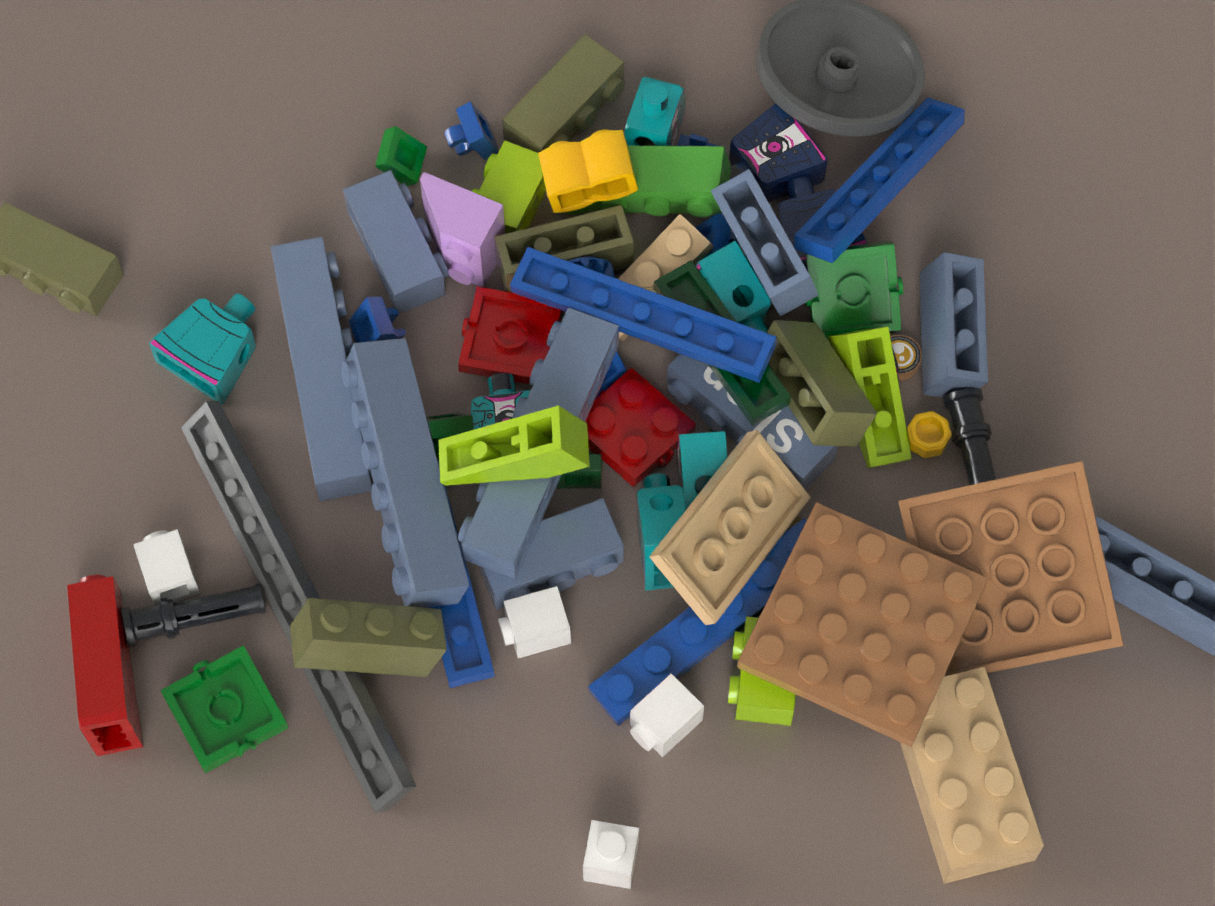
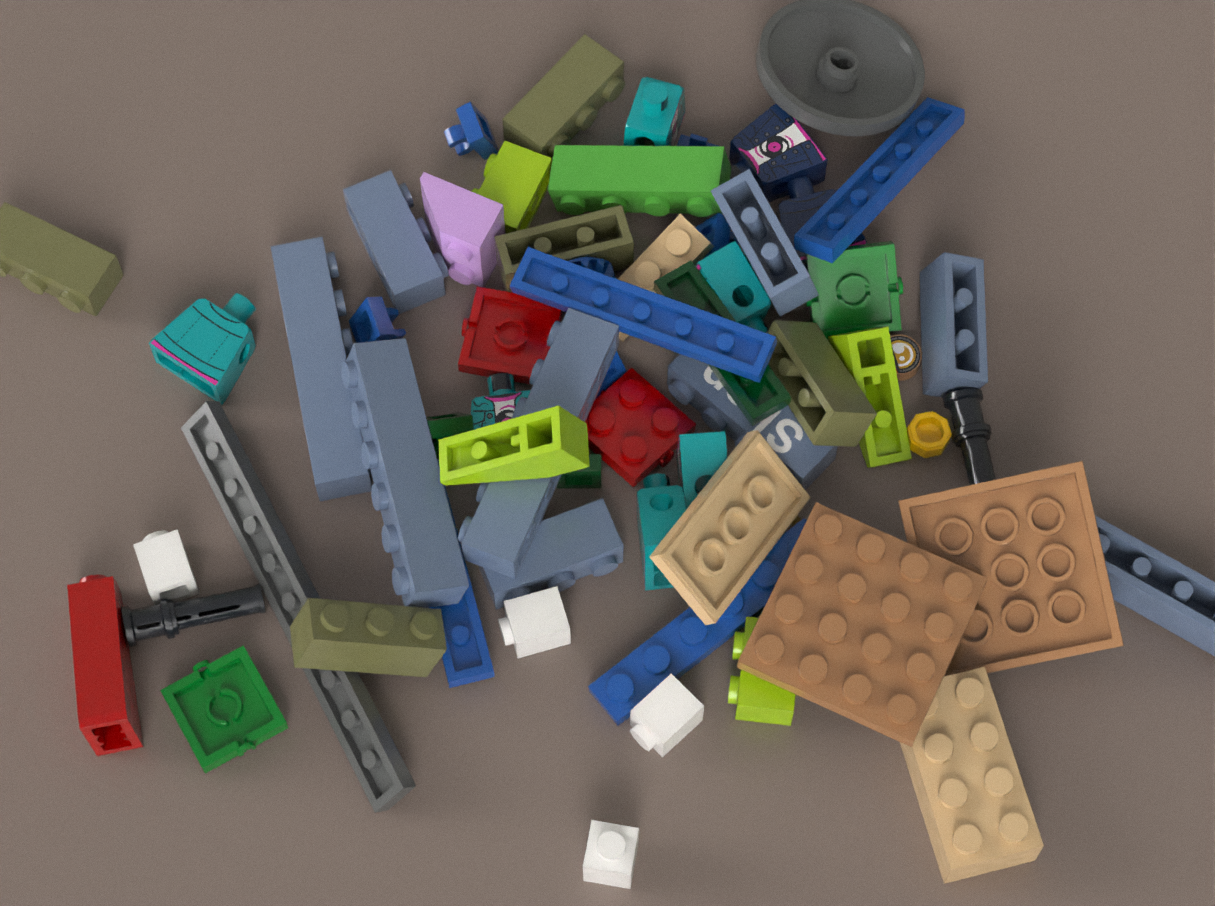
(401, 155): green plate -> none
(588, 170): yellow brick -> none

